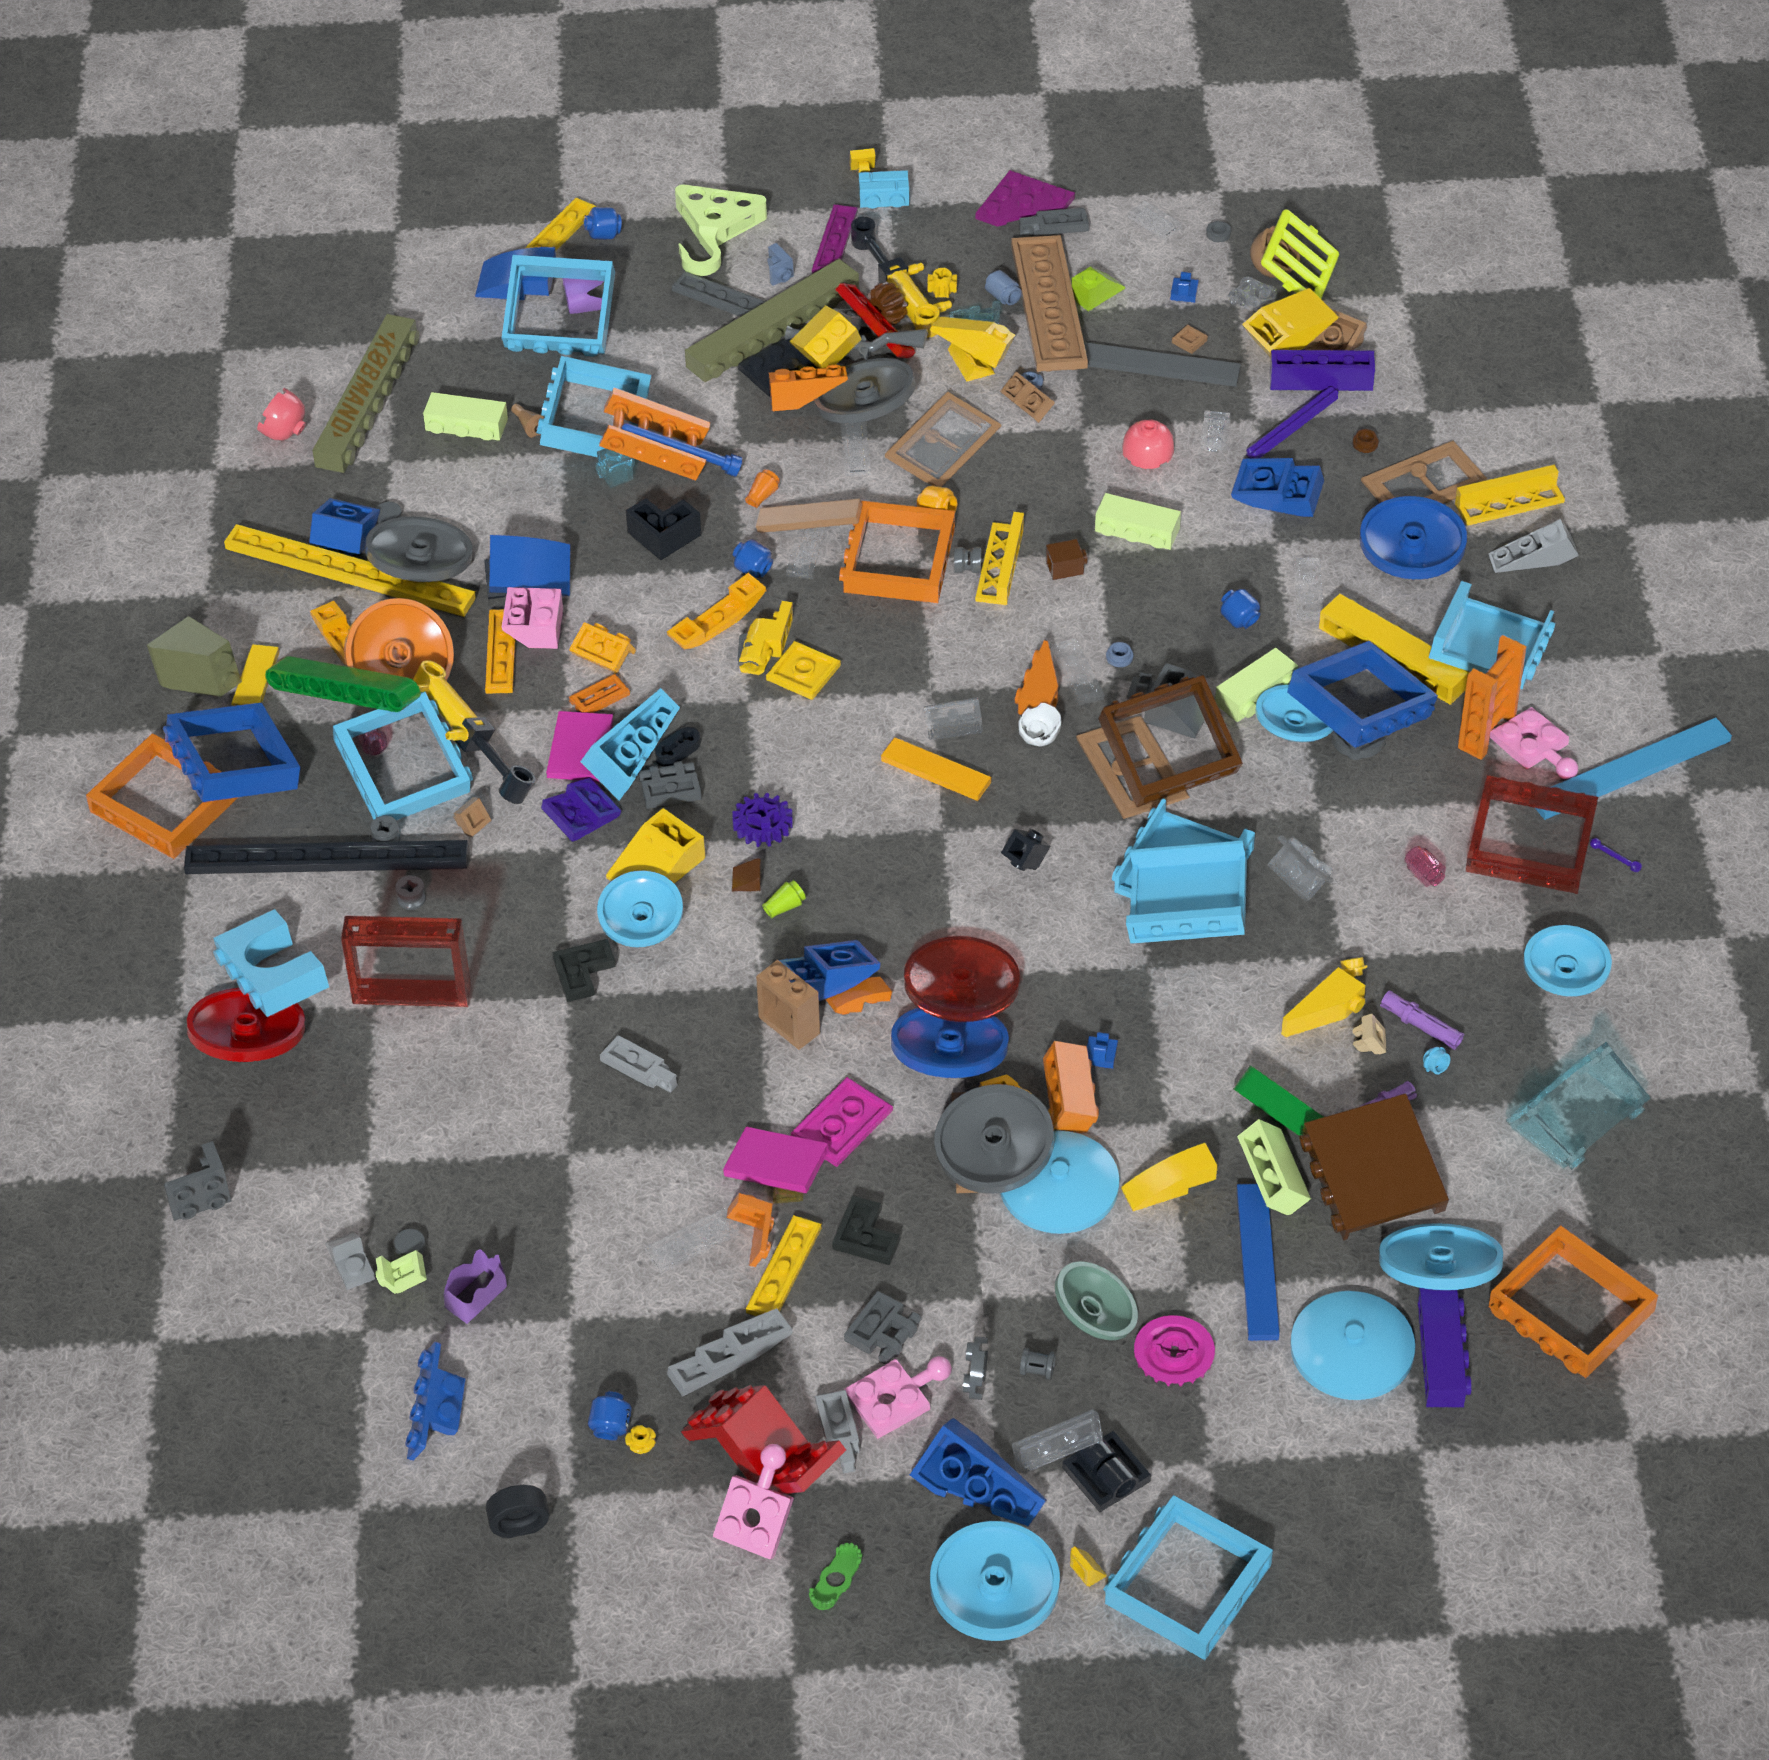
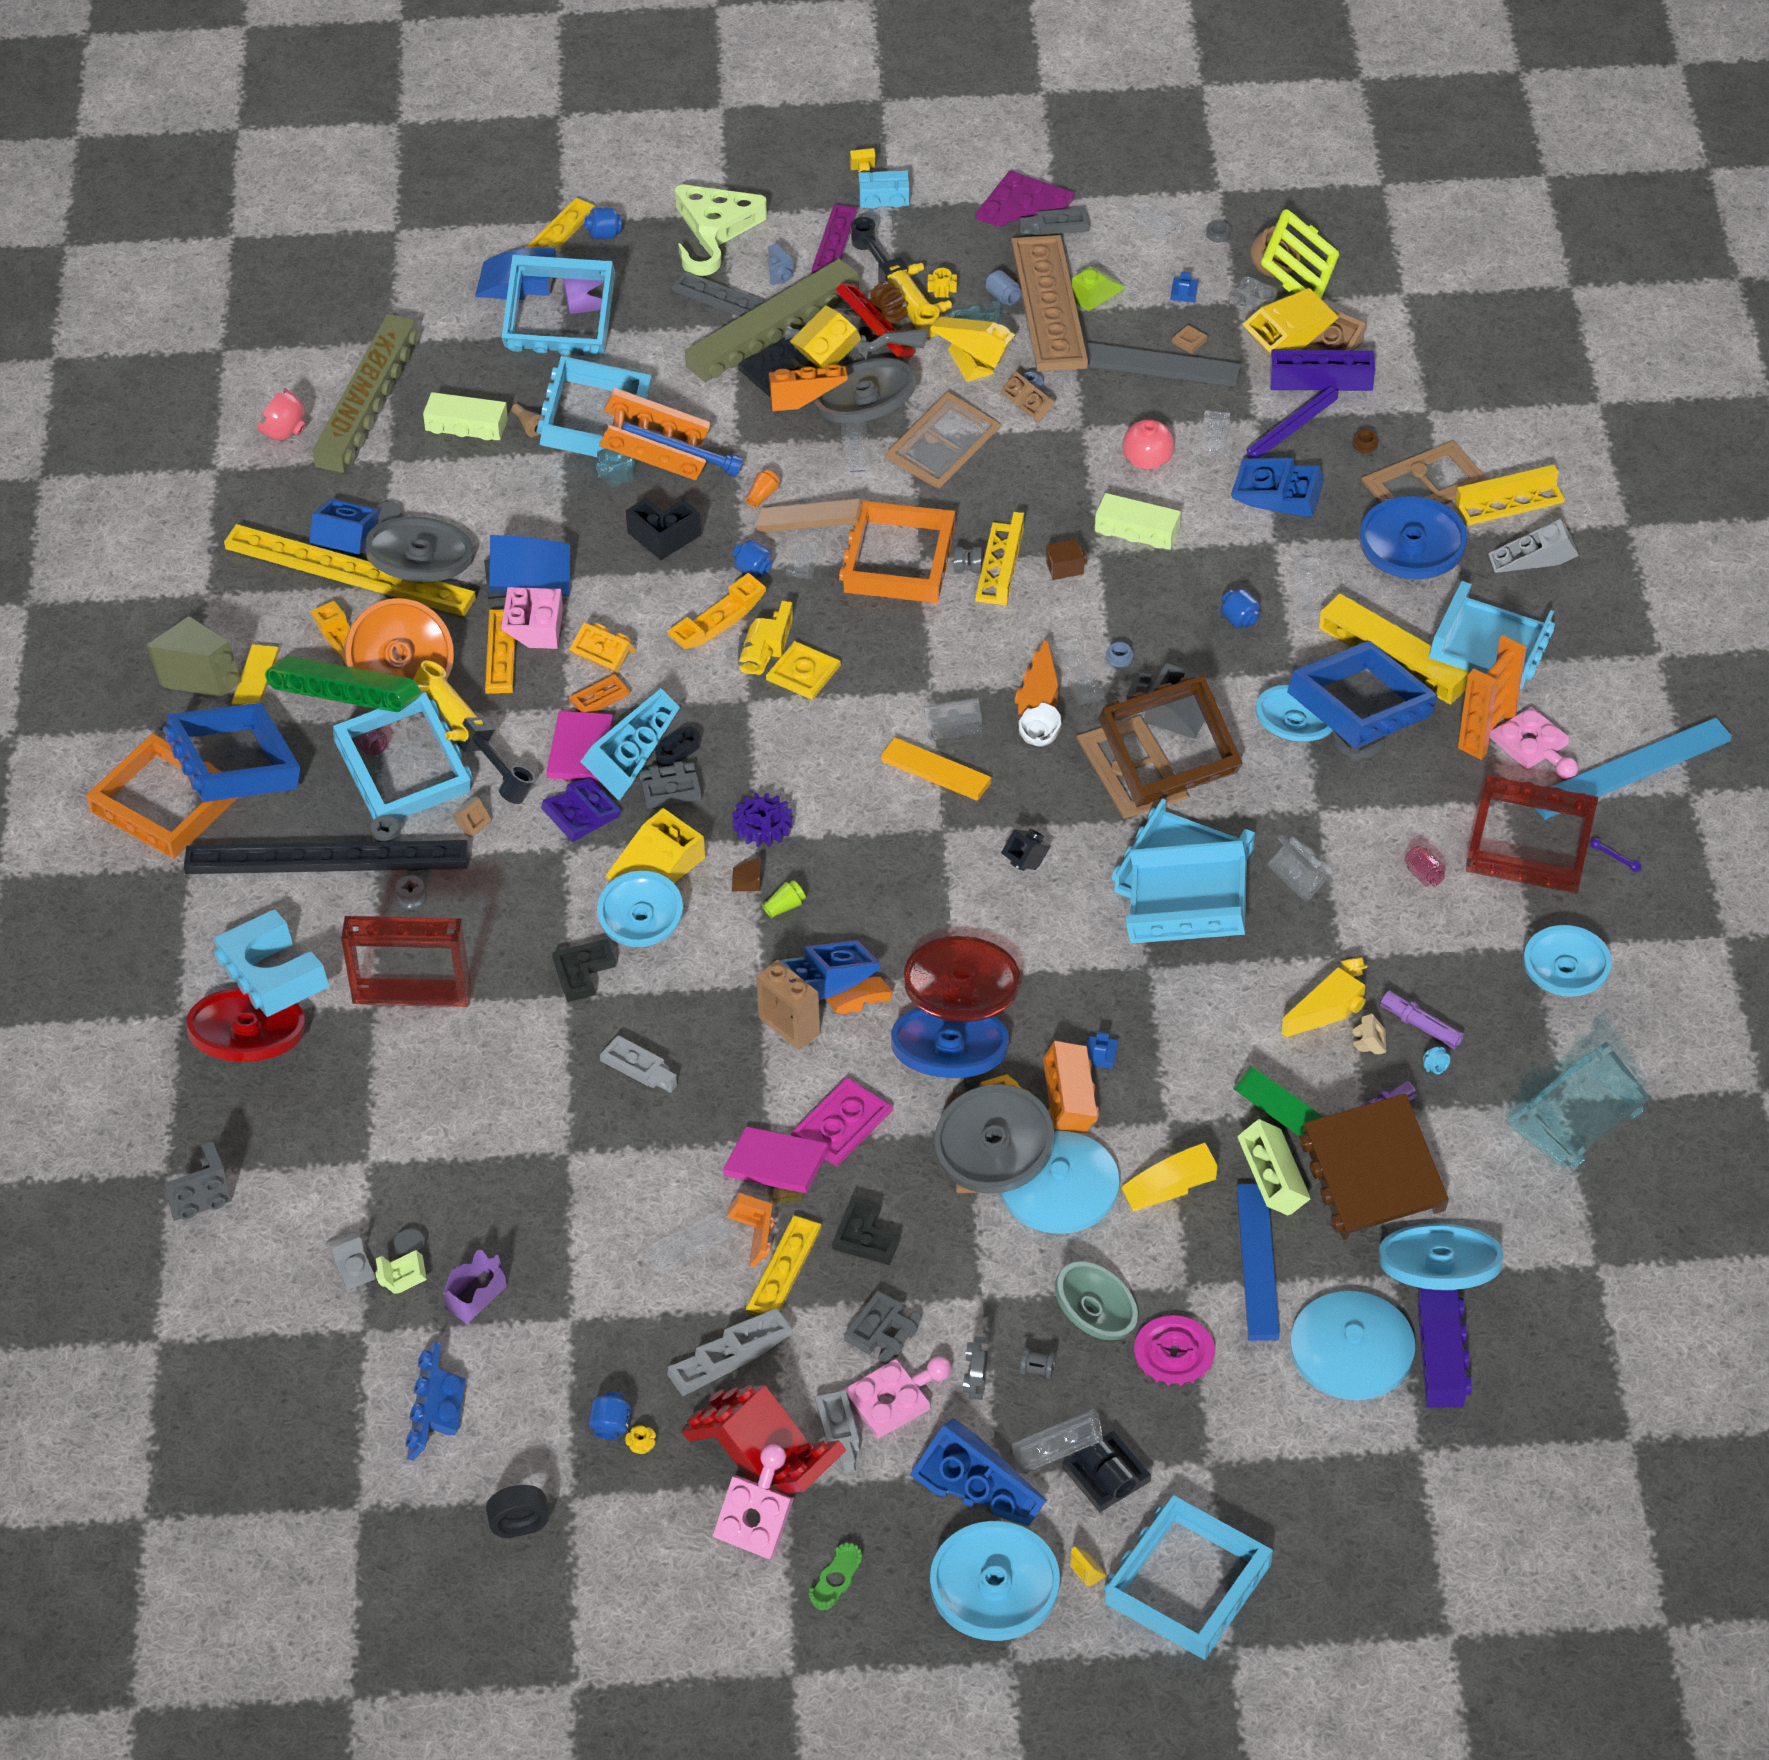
(937, 498): light orange head -> none
(1240, 692): yellowish green brick -> none
(1596, 1267): orange window -> none

